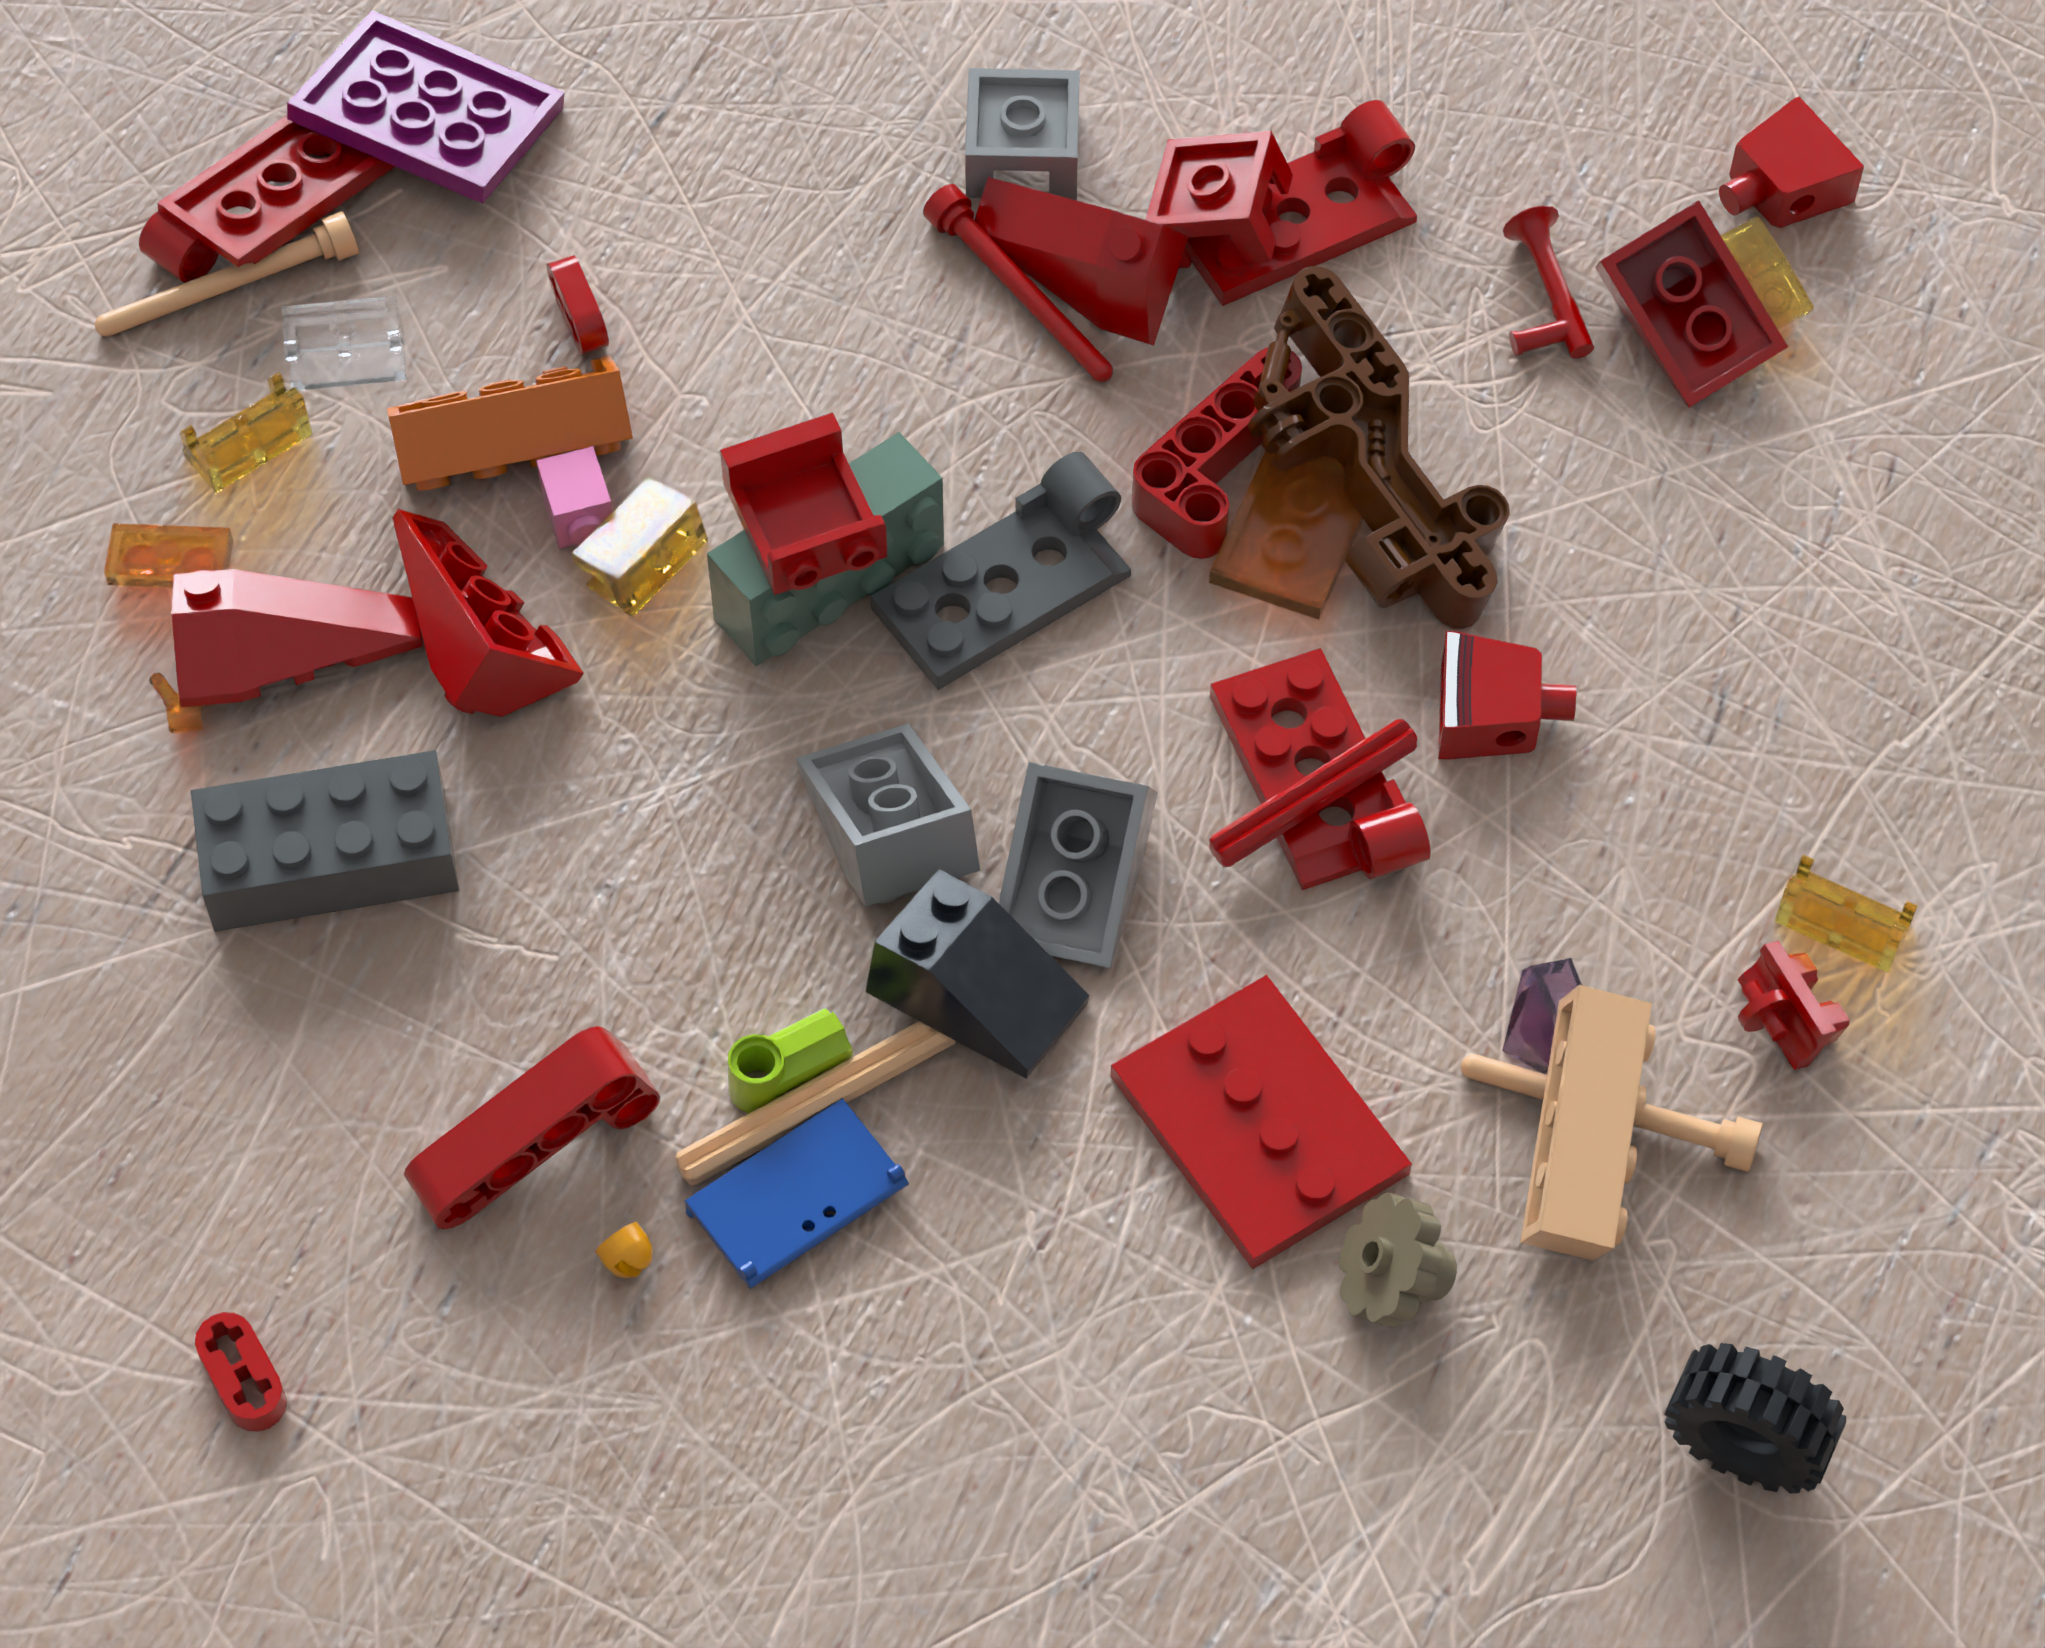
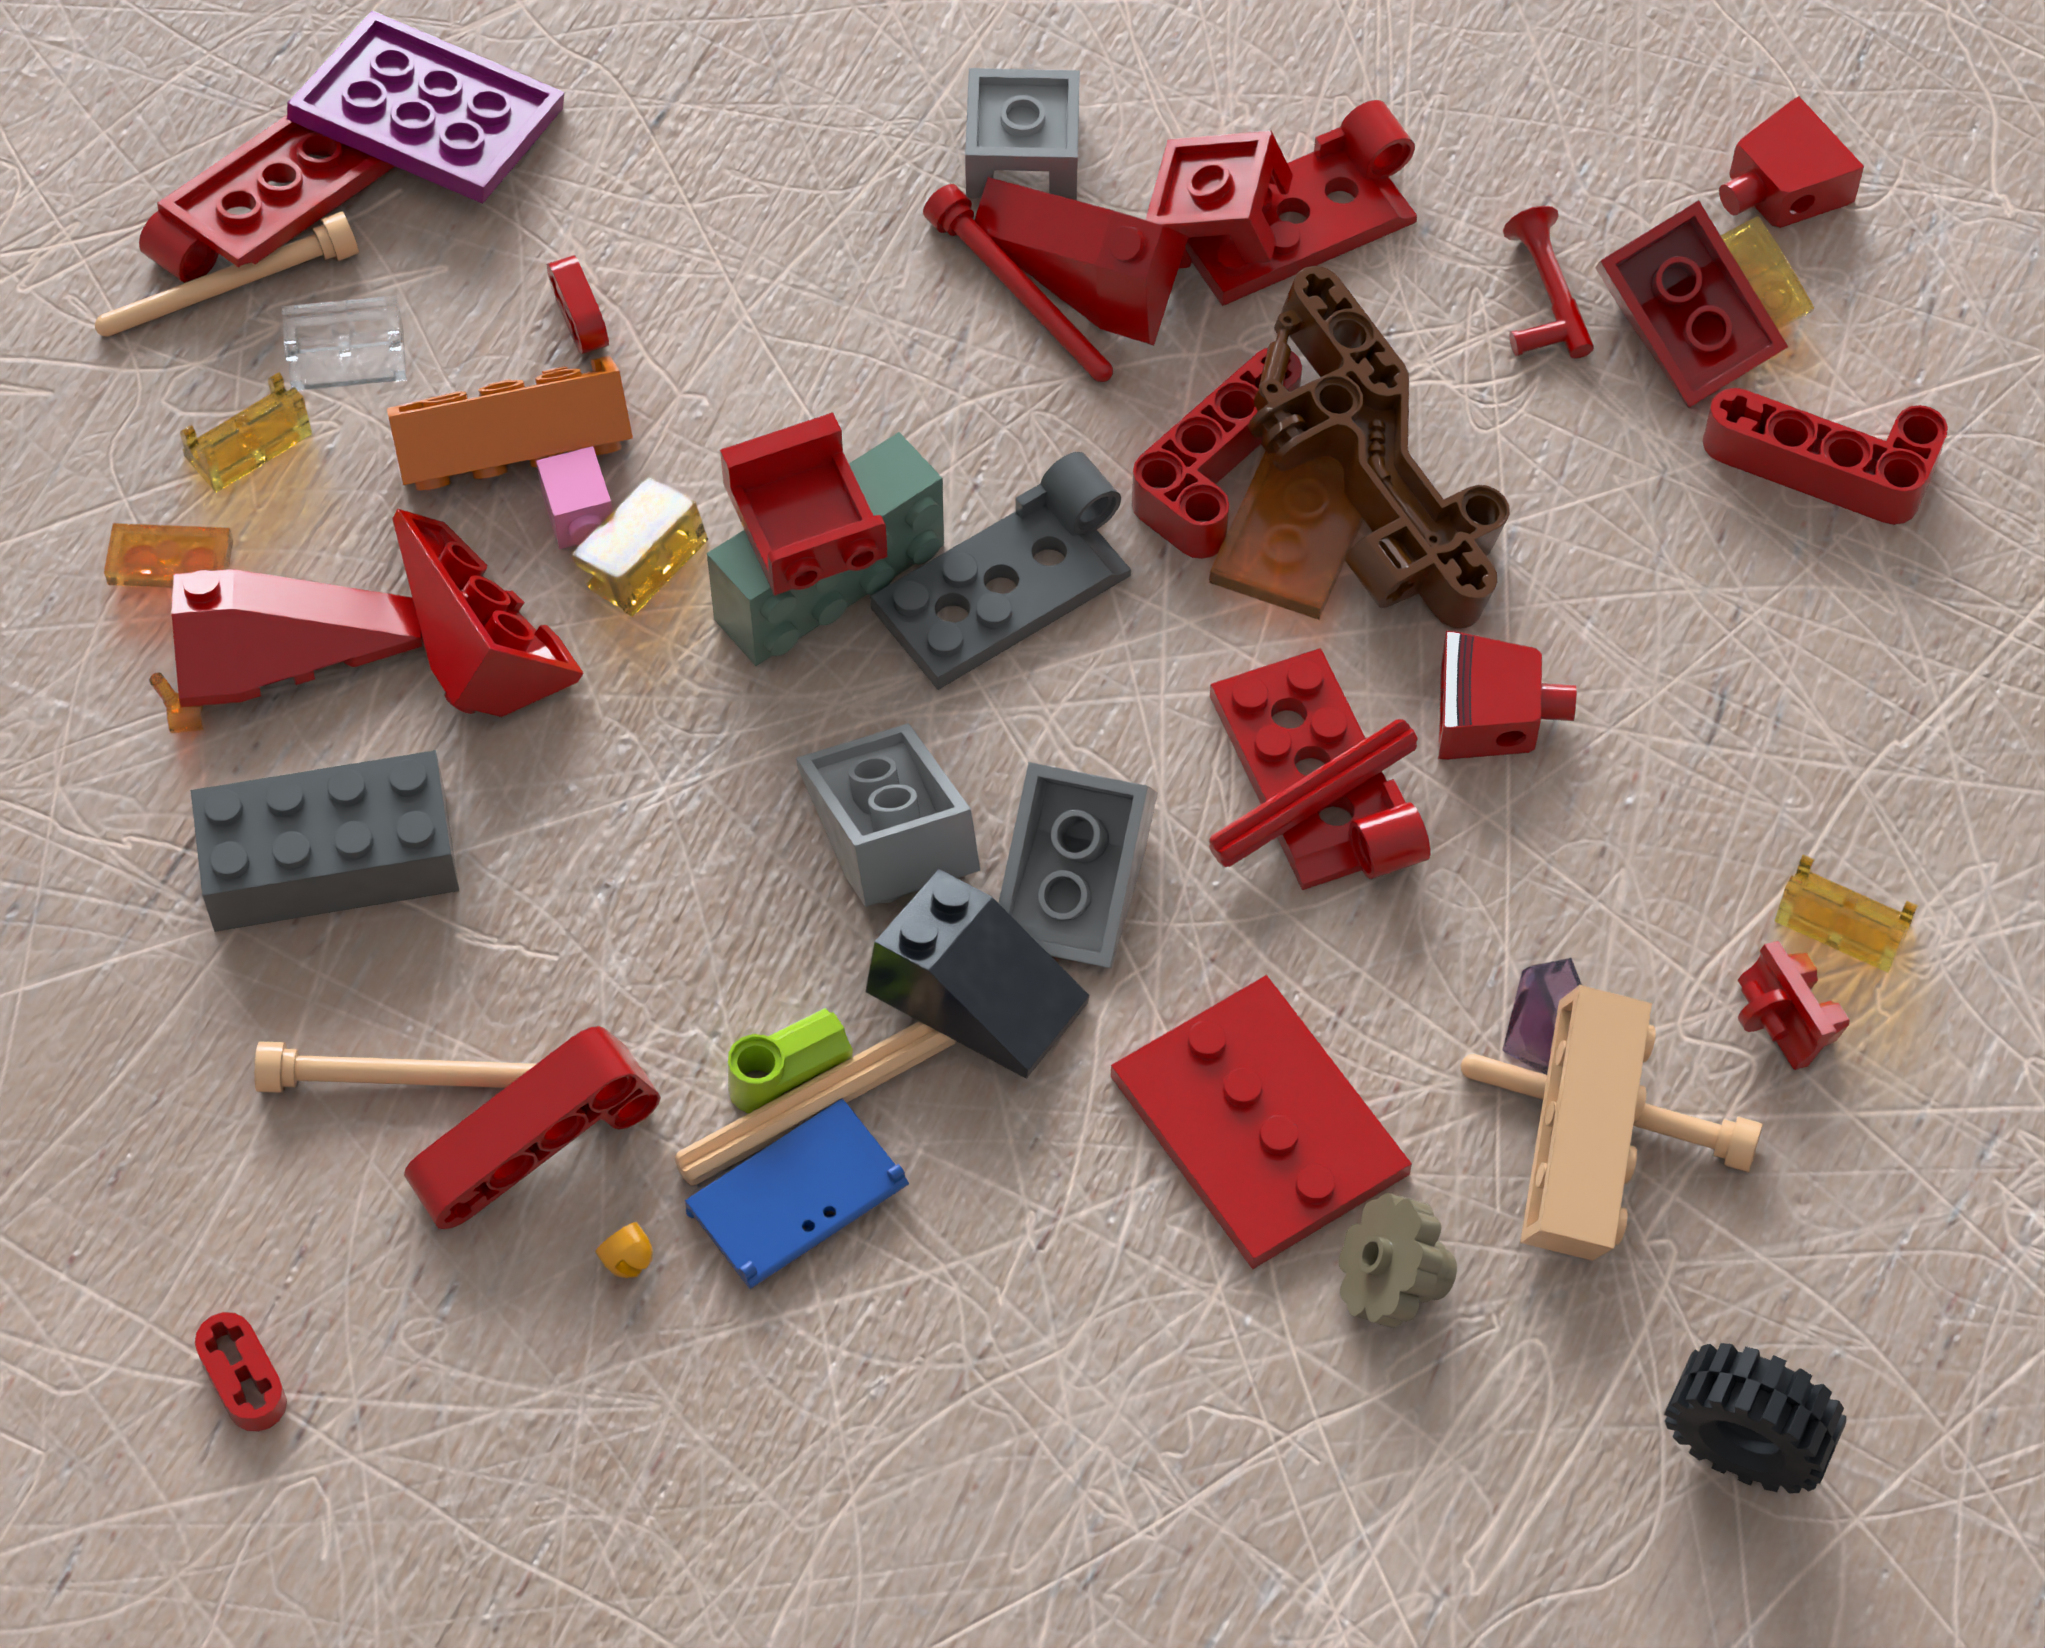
(283, 1067): none -> light nougat piece
(1828, 458): none -> red beam

